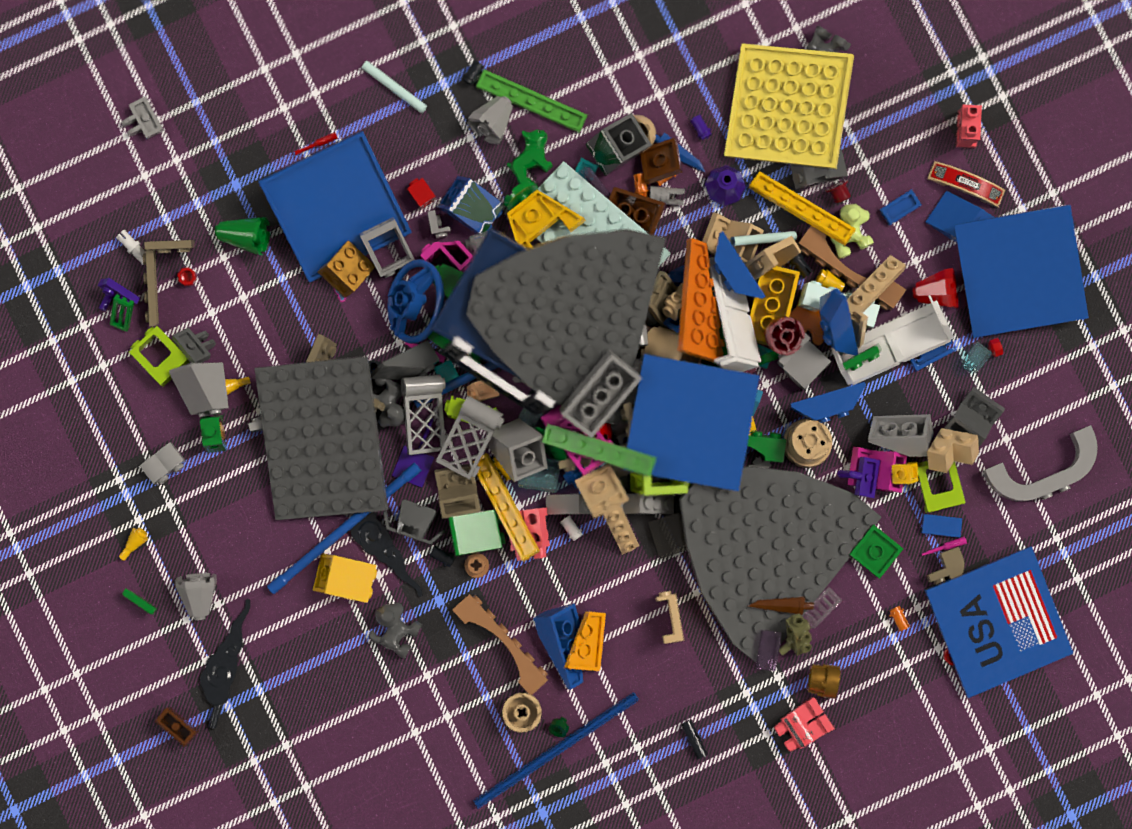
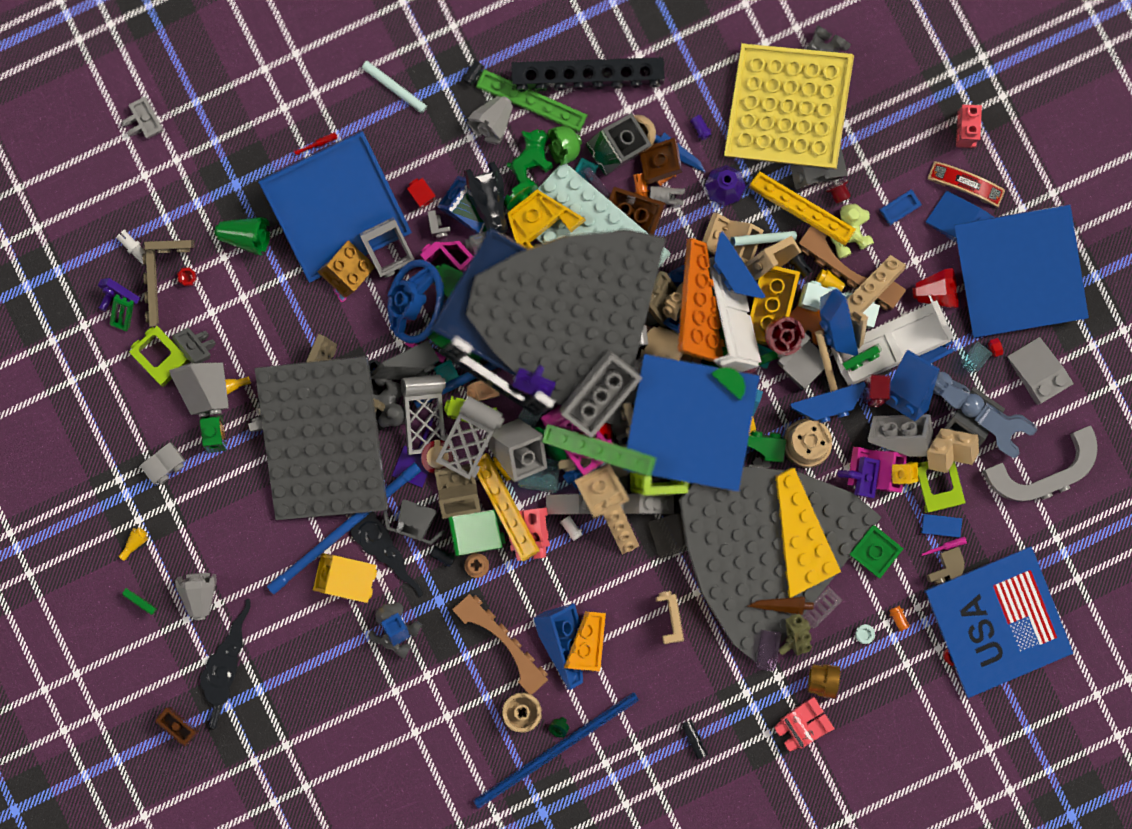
(395, 629): none -> blue panel
(430, 454): none -> sticker
(487, 196): none -> black animal
(533, 382): none -> dark purple plate
(564, 144): none -> bright green cylinder
(596, 67): none -> black brick
(731, 380): none -> green tile
(804, 543): none -> yellow wing
(826, 360): none -> tan bar
(865, 634): none -> light aqua tile
(876, 390): none -> dark red brick
(912, 386): none -> blue slope
(985, 414): none -> sand blue piece
(1039, 371): none -> light grey slope

